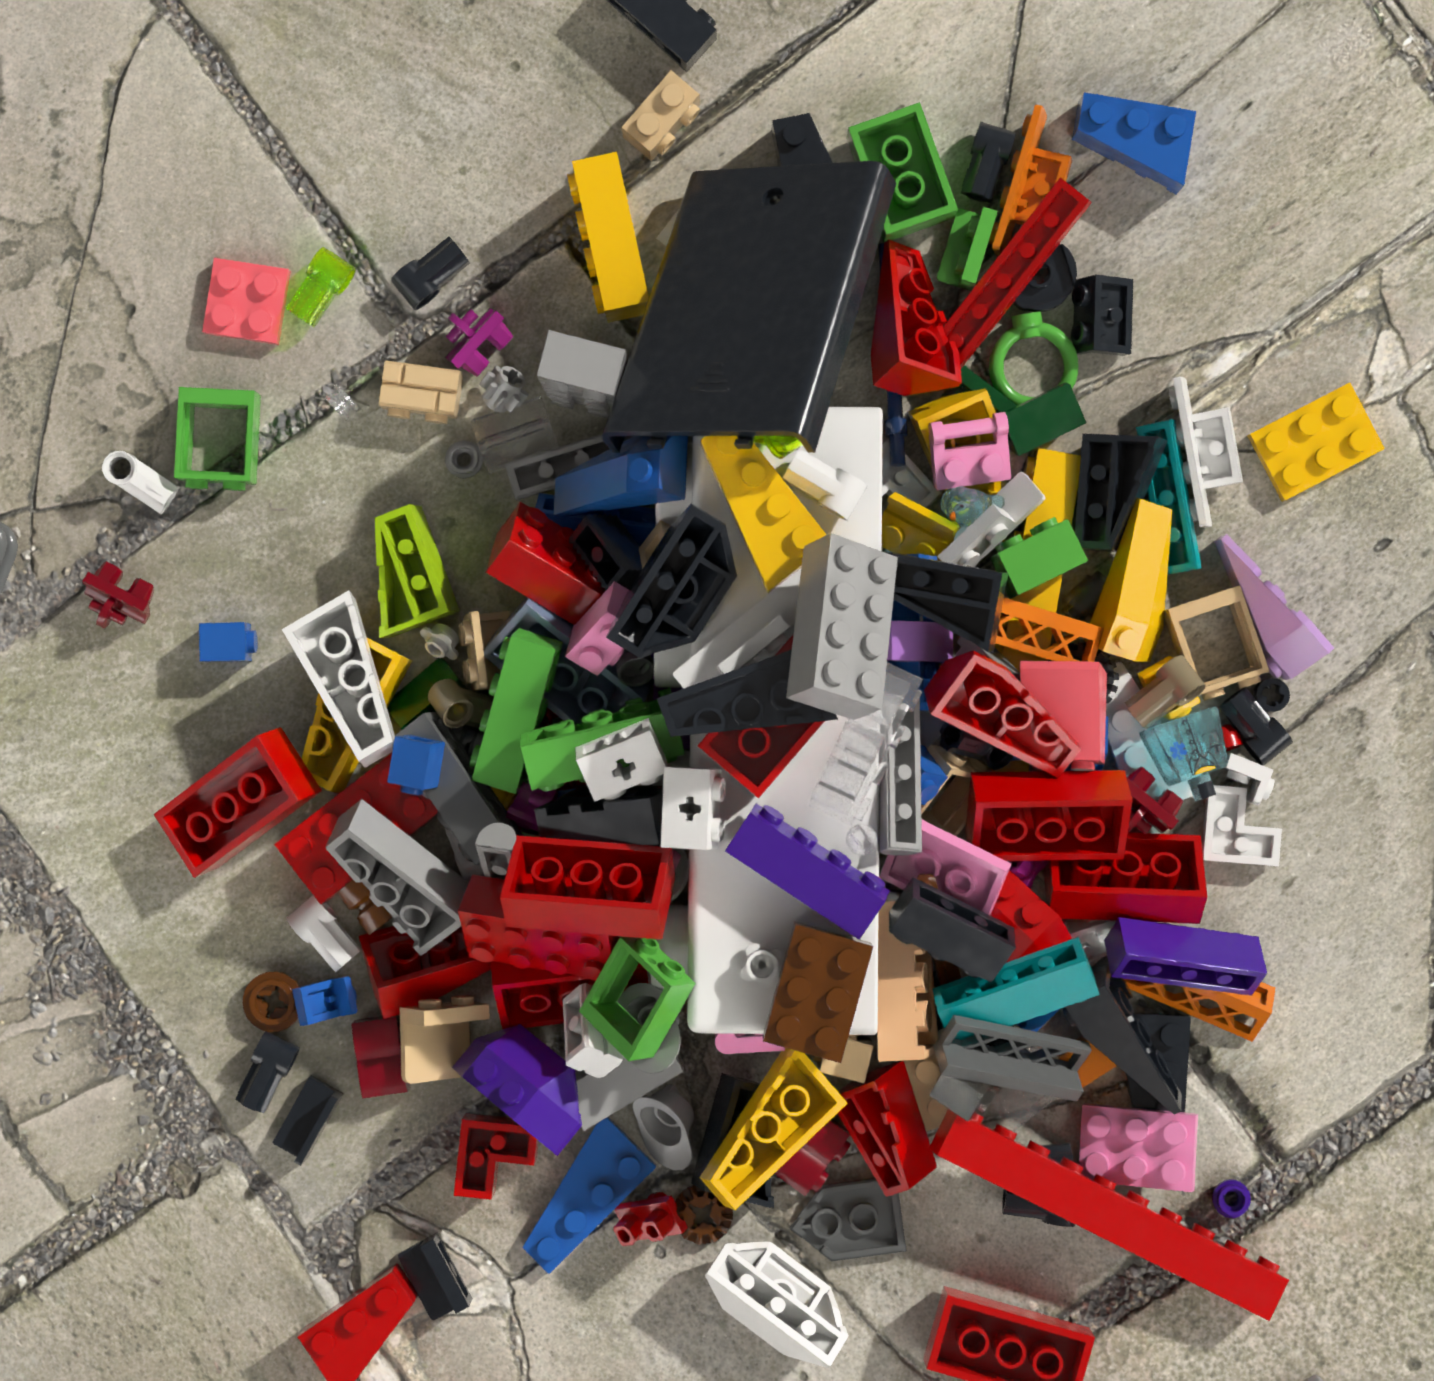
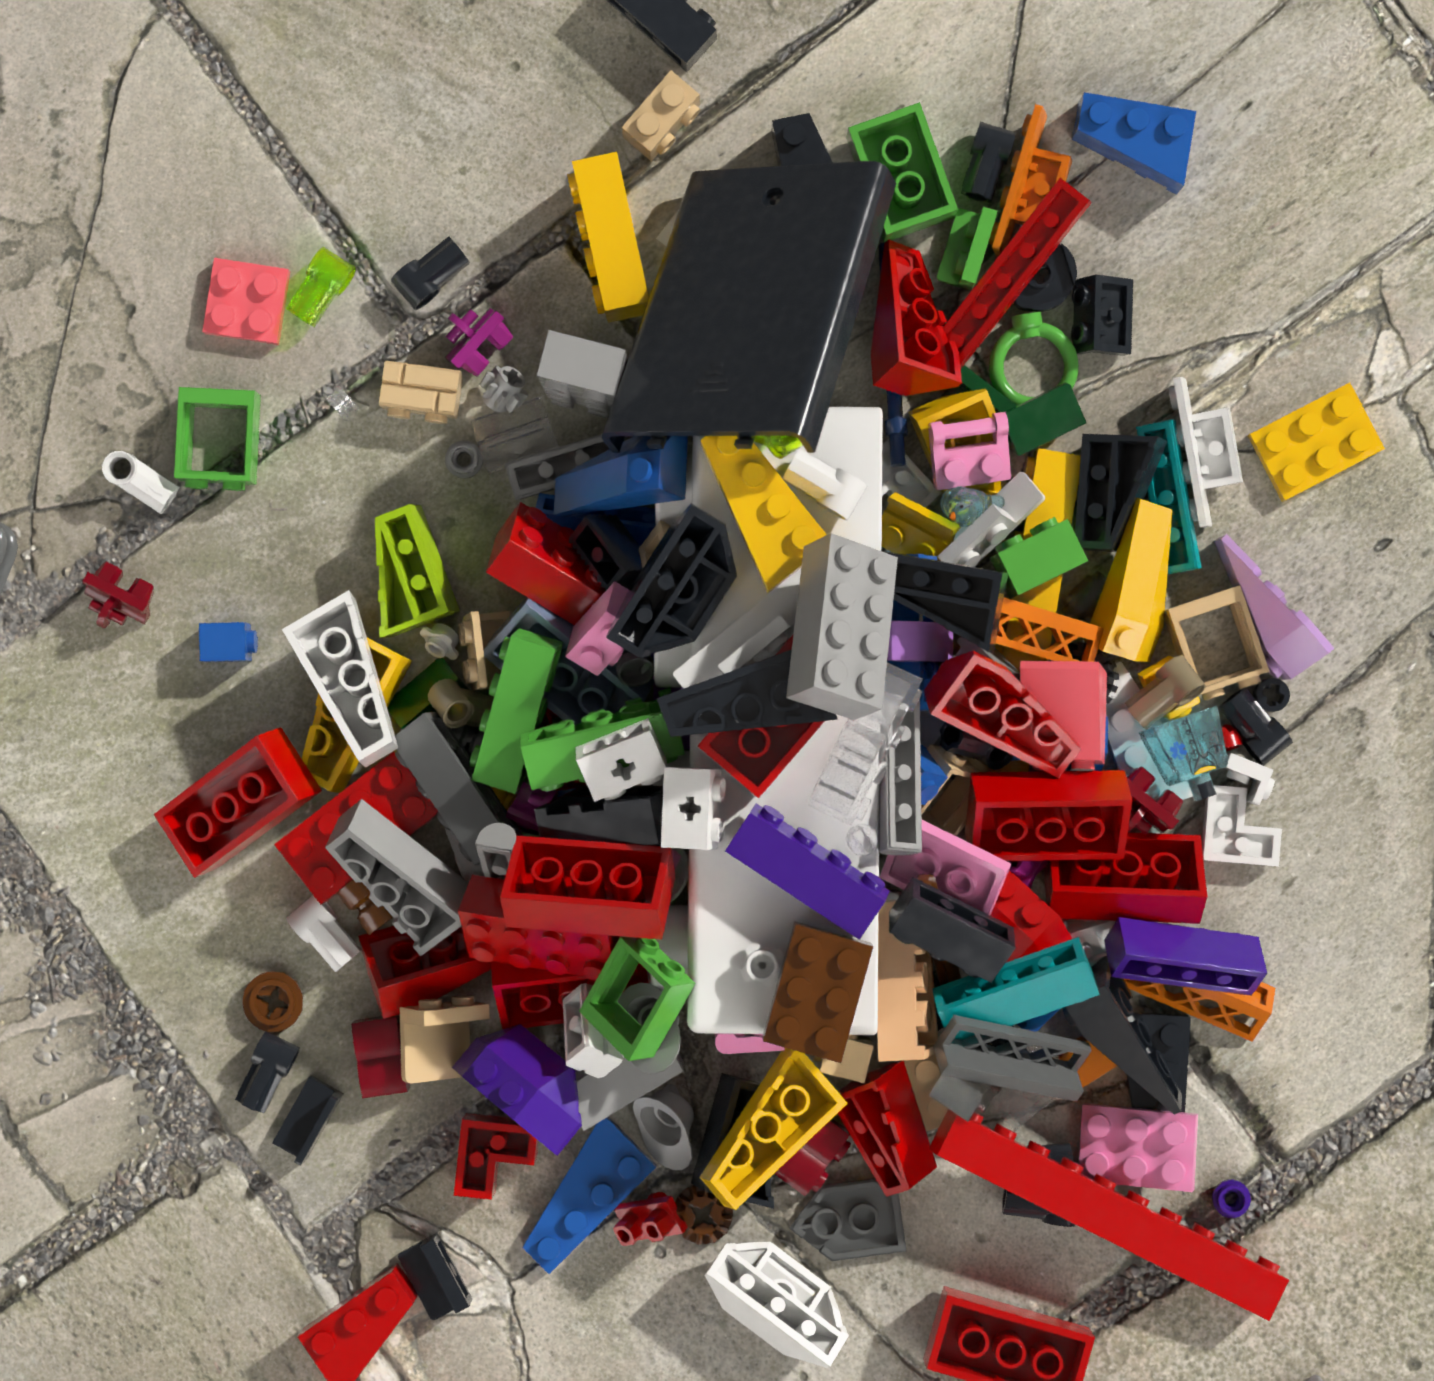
(325, 1000): blue bracket -> none
(416, 763): blue brick -> none

